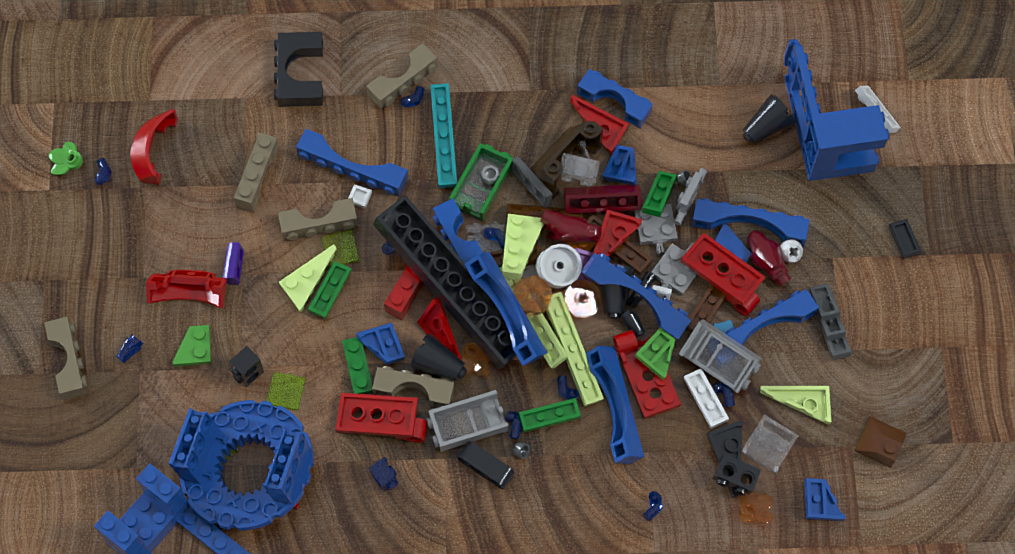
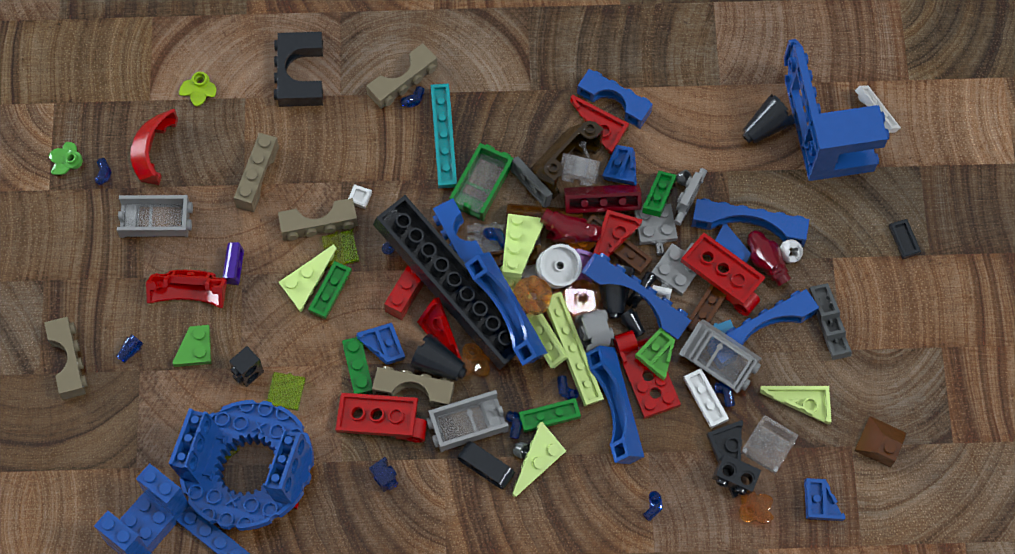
(154, 215): none -> door
(198, 91): none -> lime plate
(386, 177): blue arch -> none
(490, 174): light grey tile -> none
(542, 453): none -> yellowish green wing
(594, 329): none -> light grey brick

